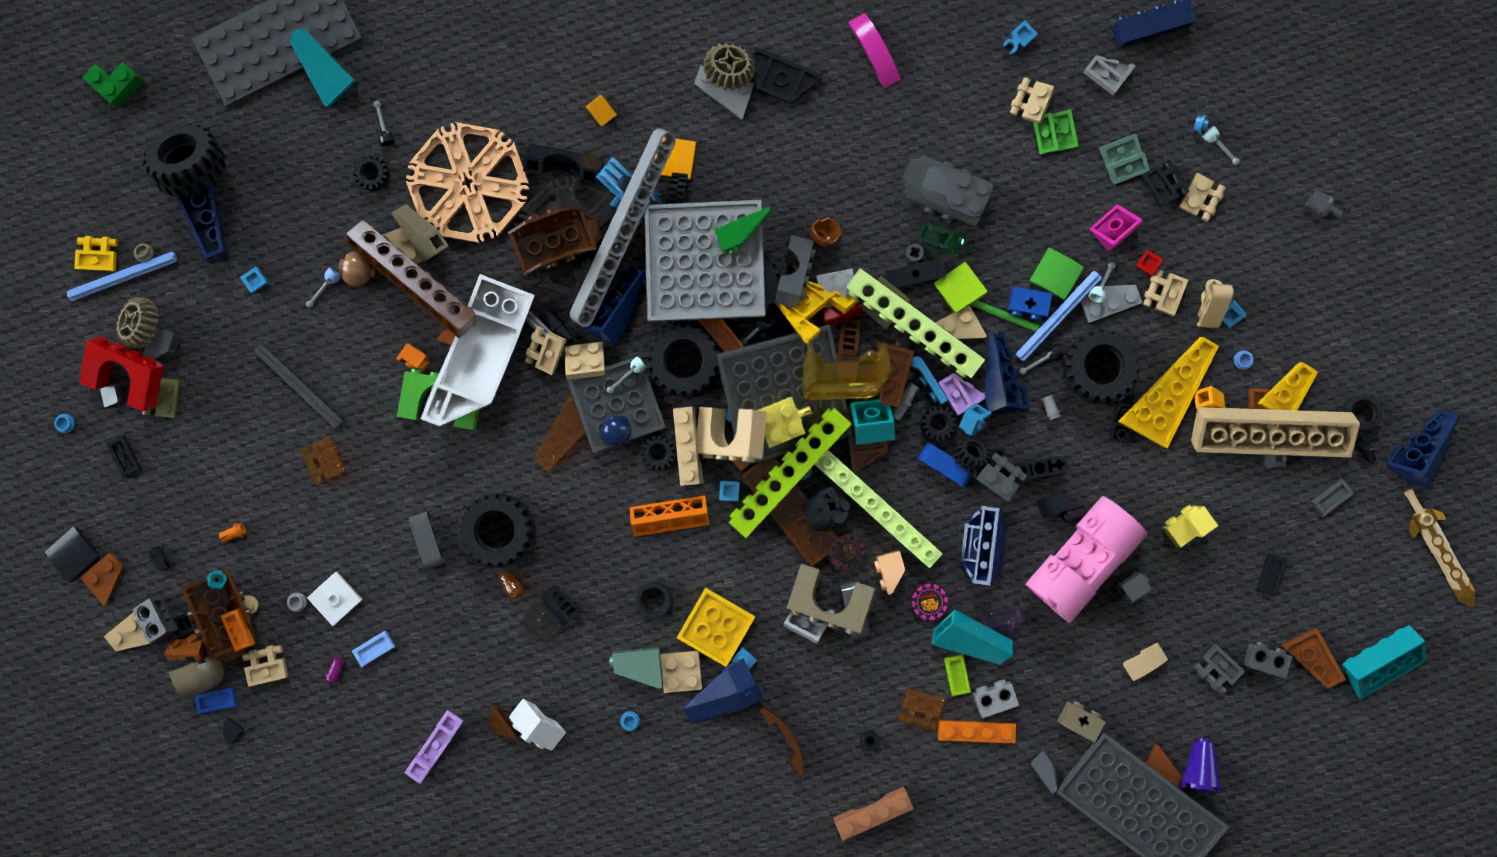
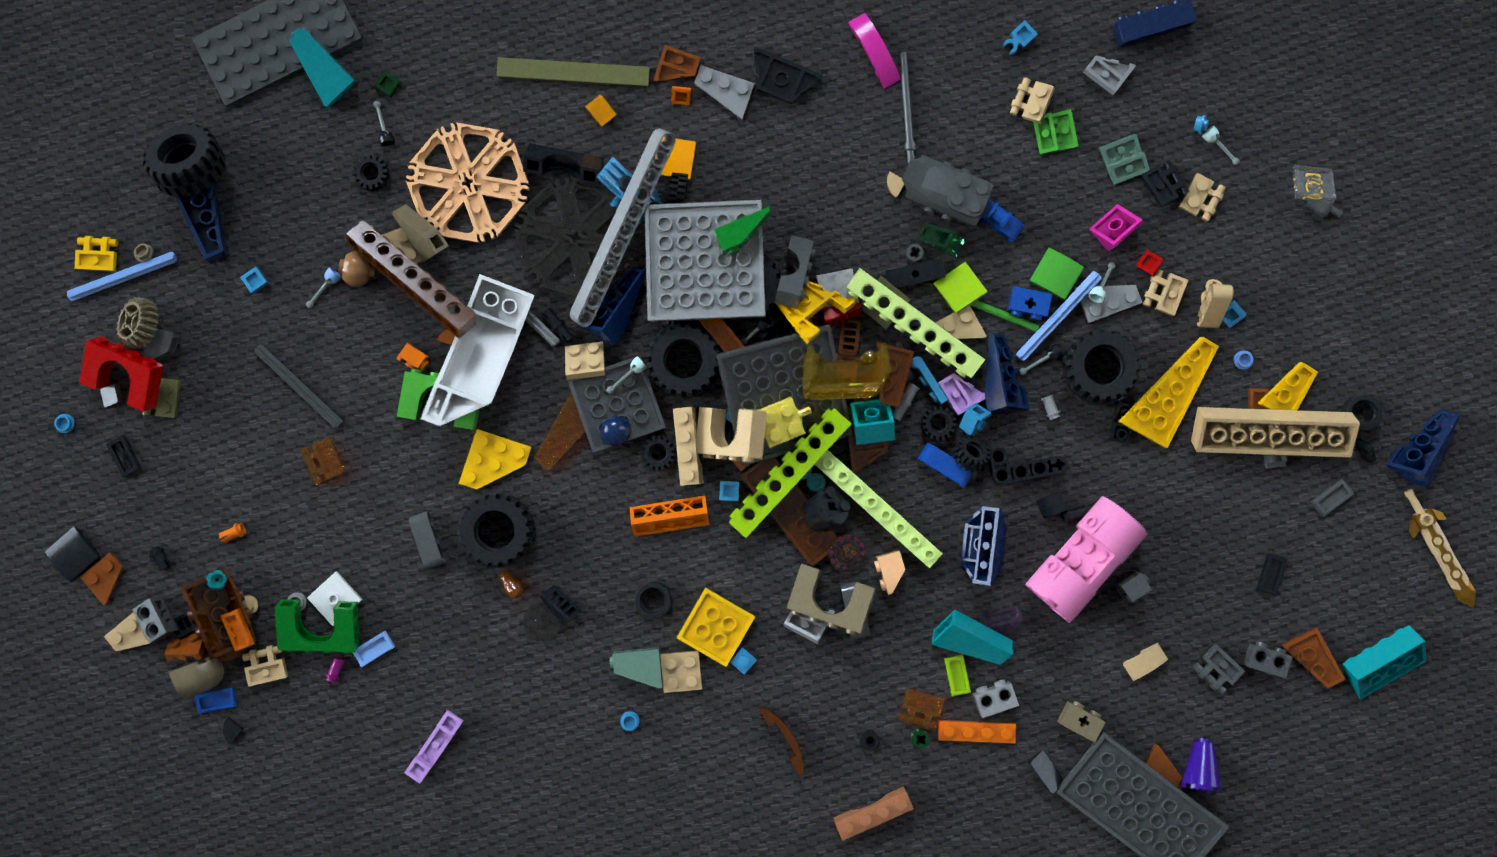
(114, 87): green brick -> none
(295, 637): none -> green arch
(387, 84): none -> dark green tile
(492, 459): none -> yellow plate
(501, 724): reddish brown slope -> none
(535, 726): white brick -> none
(550, 352): tan plate -> none
(554, 238): reddish brown slope -> none
(573, 72): none -> olive tile
(676, 65): none -> dark orange wing
(681, 95): none -> orange slope
(727, 693): dark blue wedge -> none
(729, 66): dark tan gear -> none
(816, 482): none -> teal plate
(820, 227): dark orange hair -> none
(894, 184): none -> tan tile
(910, 145): none -> dark grey bar
(921, 732): none -> dark green bush
(929, 601): clear smoke tile -> none
(998, 482): dark grey plate -> none
(1001, 220): none -> blue piece
(1191, 523): light yellow brick -> none
(1210, 398): light orange brick -> none
(1314, 183): none -> clear tile

